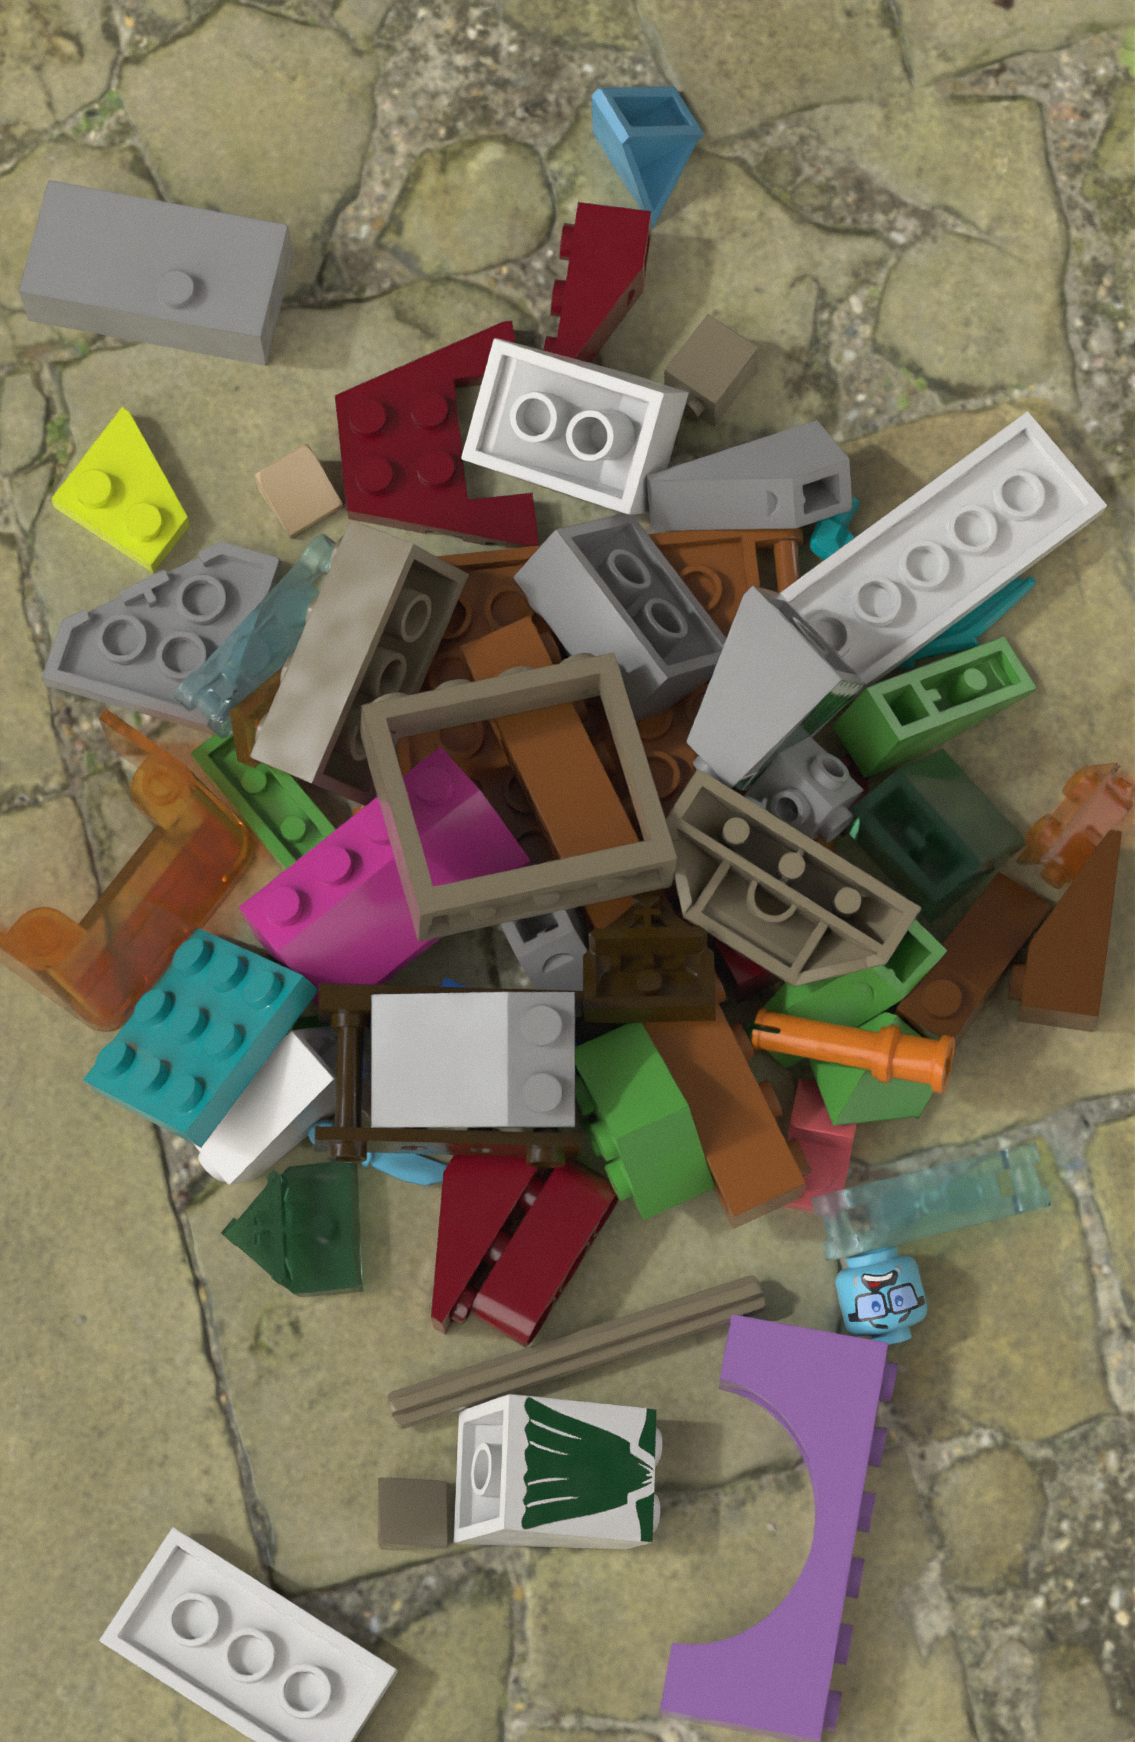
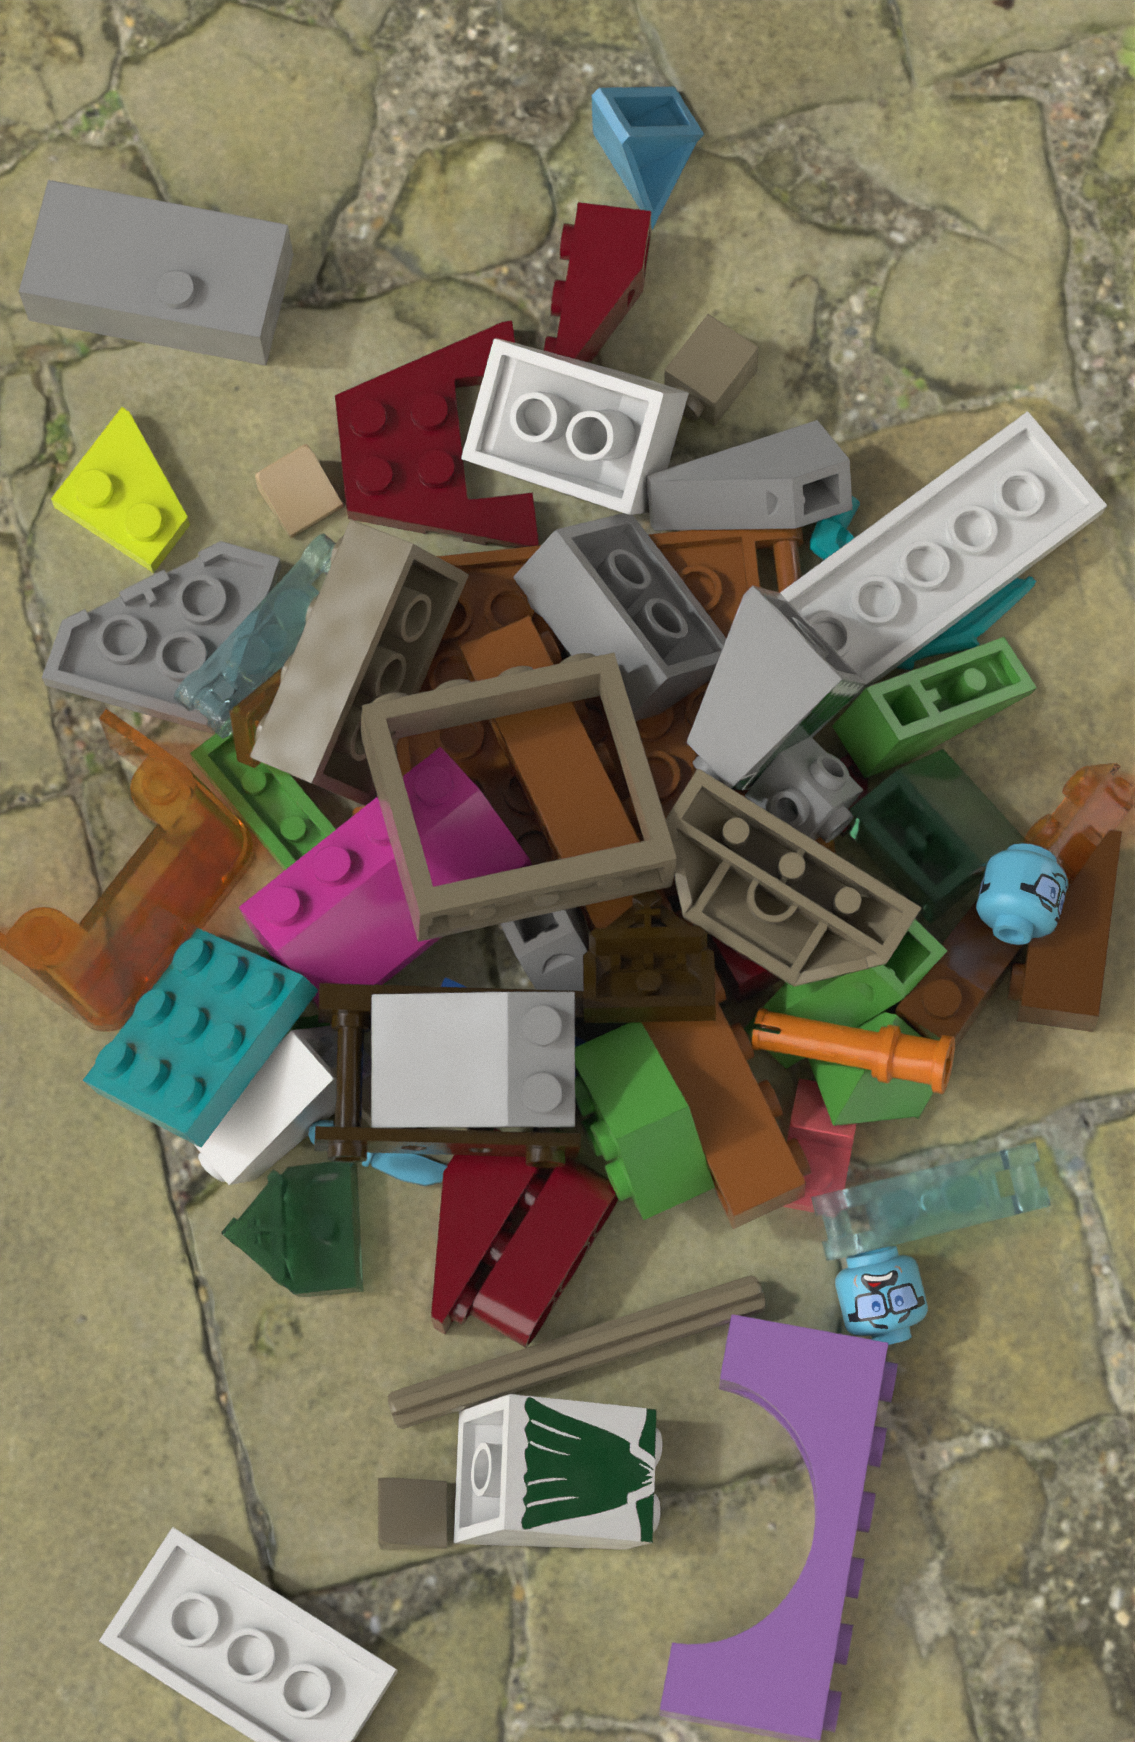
(1022, 893): none -> medium azure head

